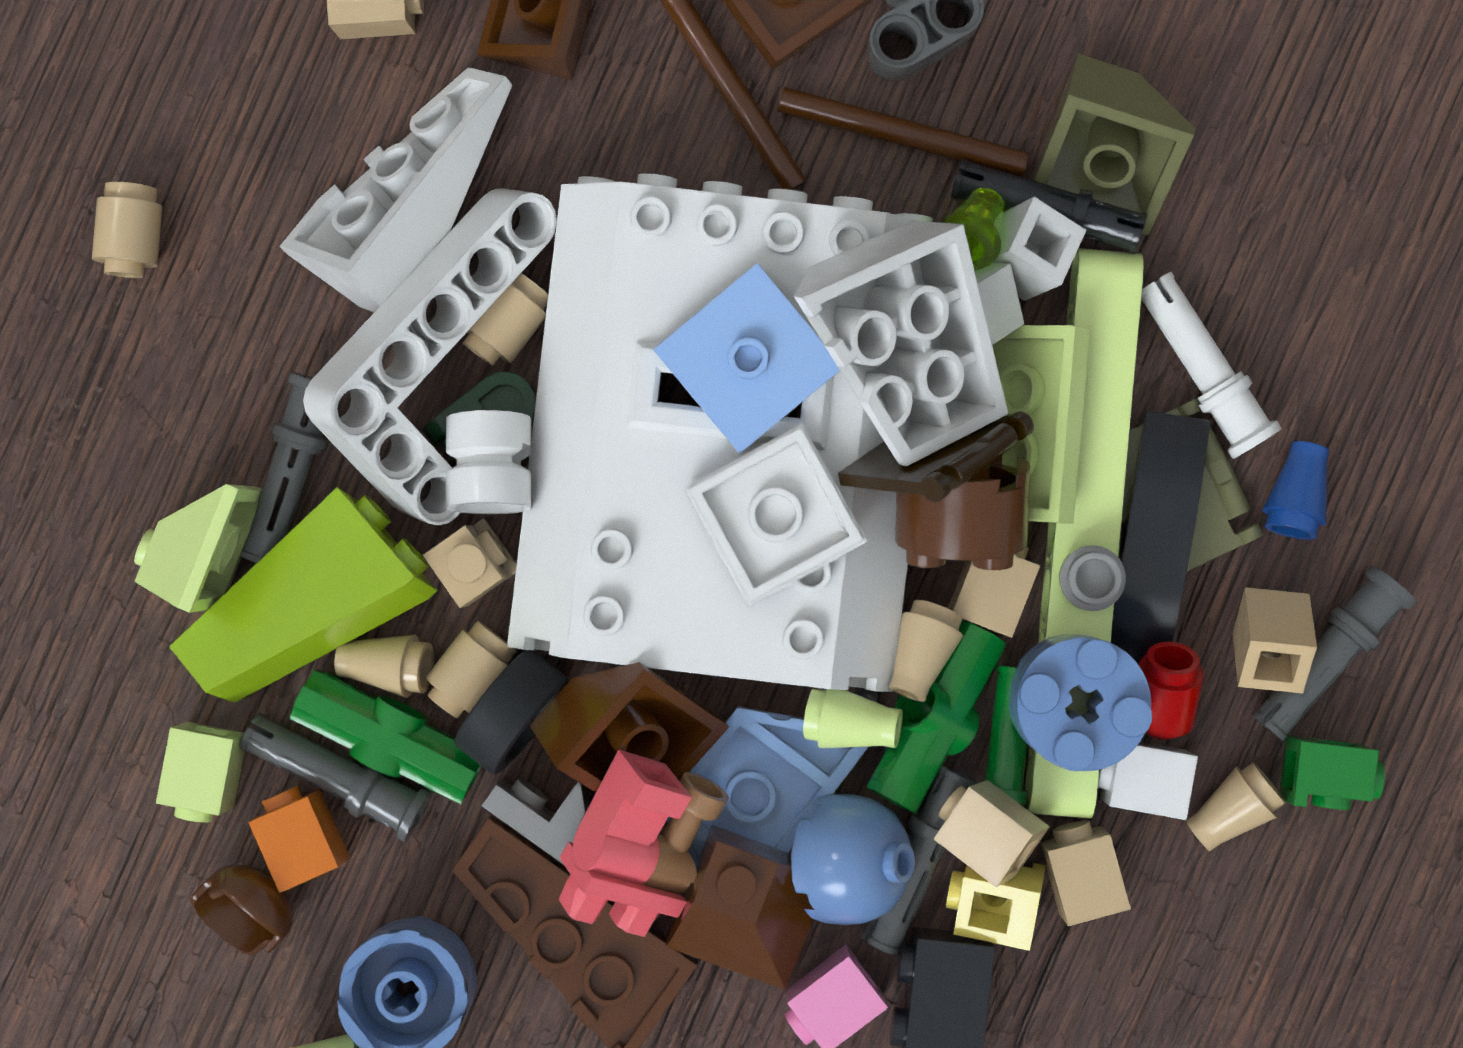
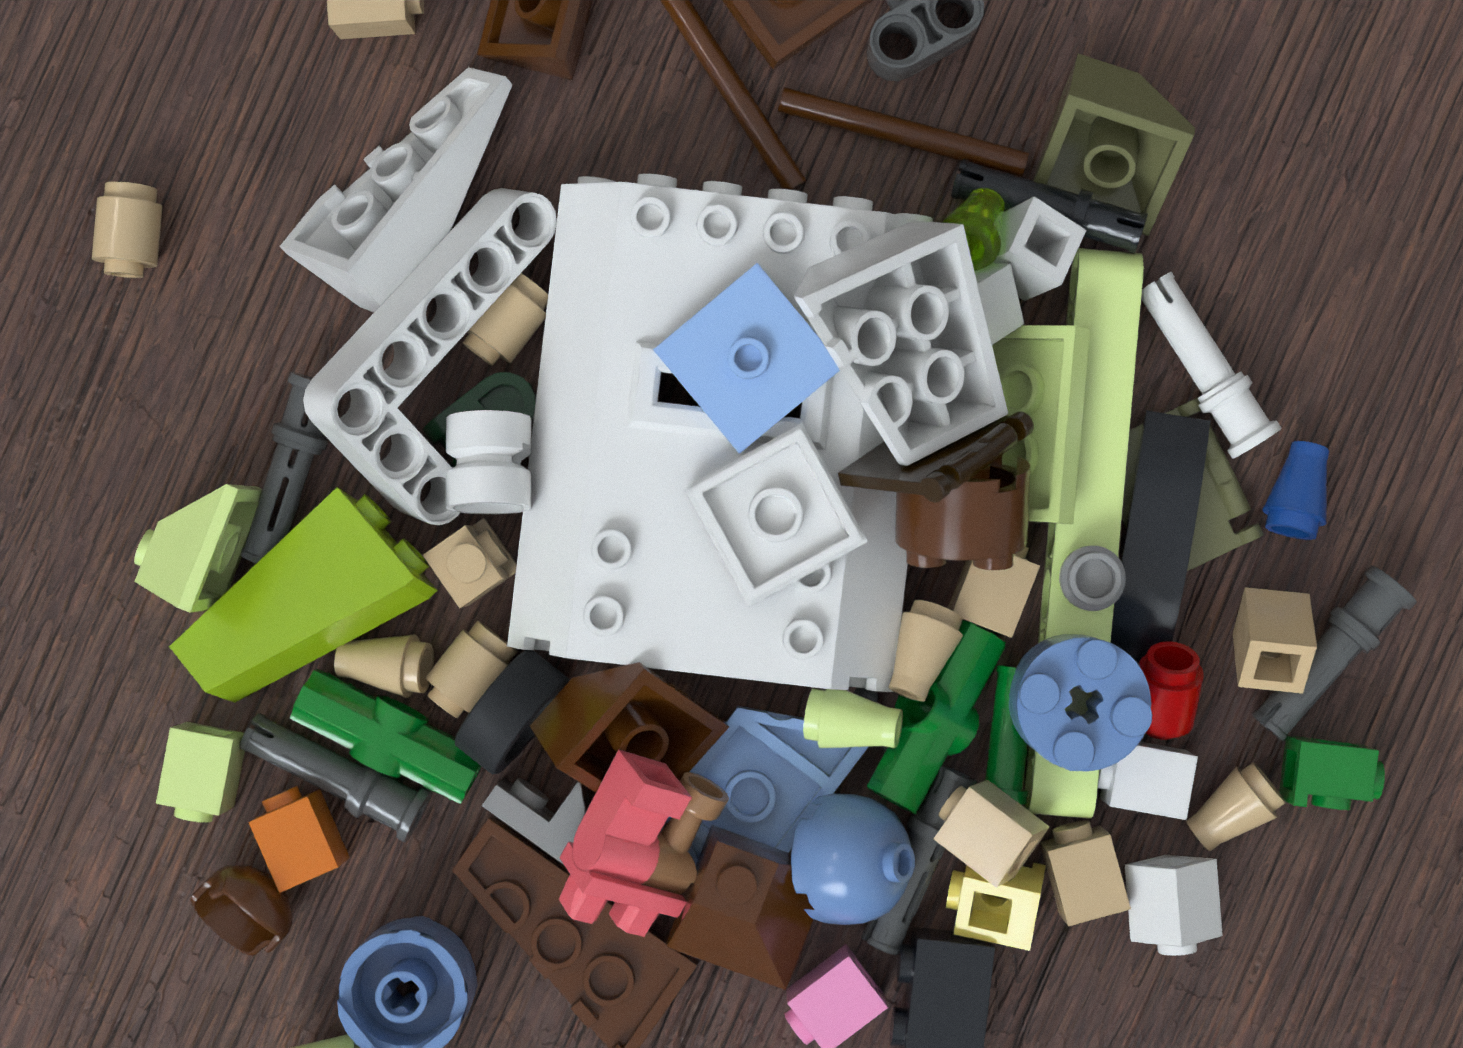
(1173, 902): none -> white brick

